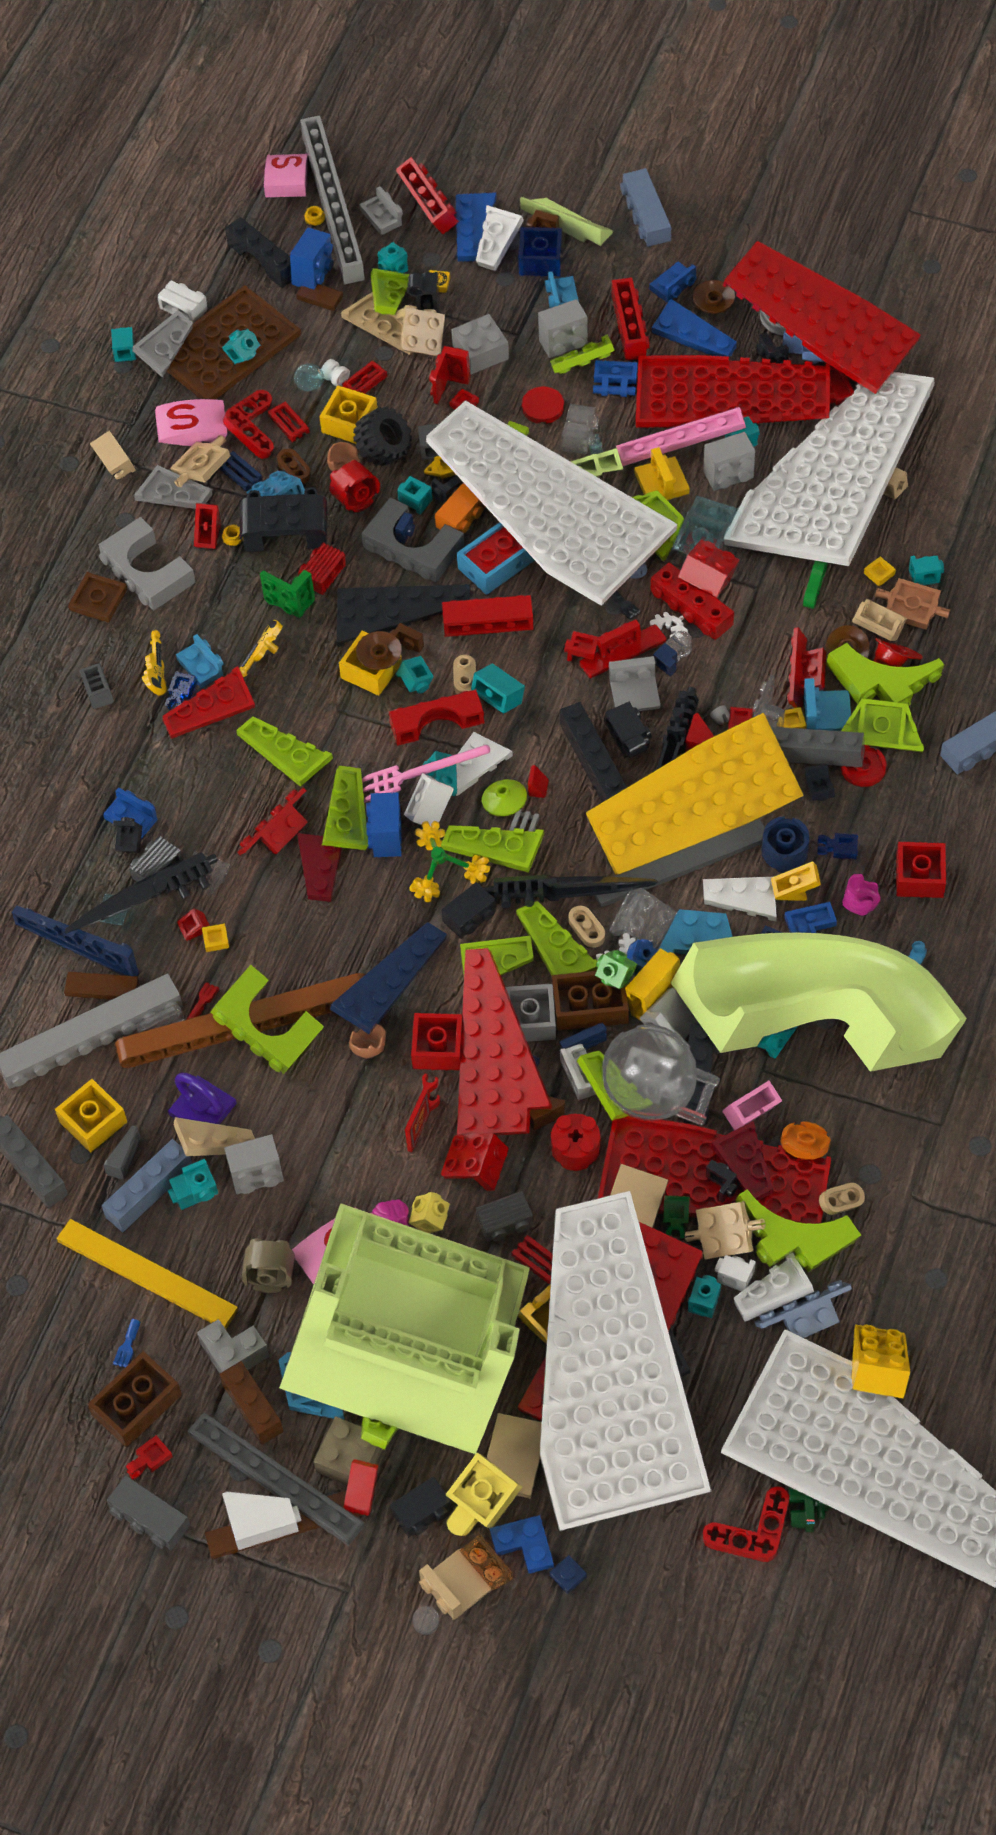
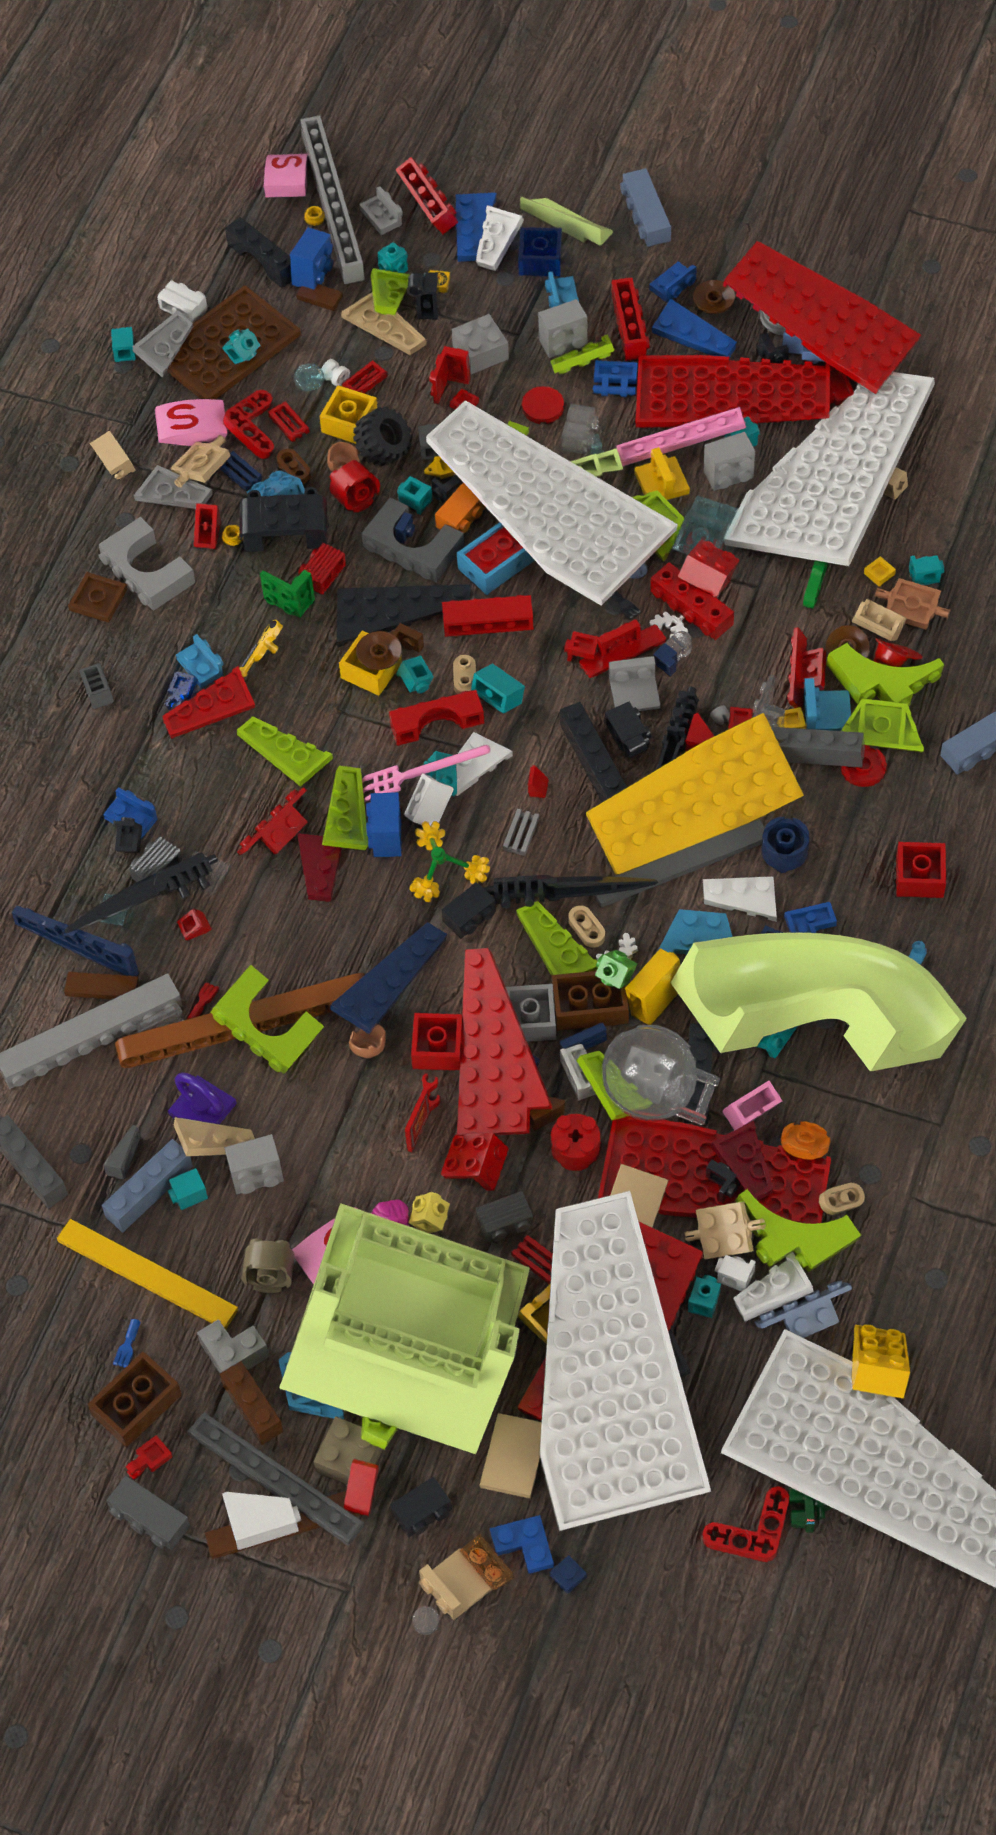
(91, 1115): yellow brick -> none
(154, 674): yellow piece -> none
(194, 1175): teal brick -> none
(215, 937): yellow plate -> none
(421, 330): tan bracket -> none
(481, 1495): light yellow brick -> none
(503, 847): lime wing -> none
(504, 797): lime dish -> none
(507, 952): lime wing -> none
(543, 220): reddish brown bracket -> none
(641, 952): blue brick -> none
(643, 917): clear bracket -> none
(670, 1013): light grey bracket -> none
(676, 1213): dark green plate -> none
(795, 883): yellow slope -> none
(818, 783): black bracket -> none
(842, 845): clear blue plate -> none
(861, 895): dark pink hair -> none

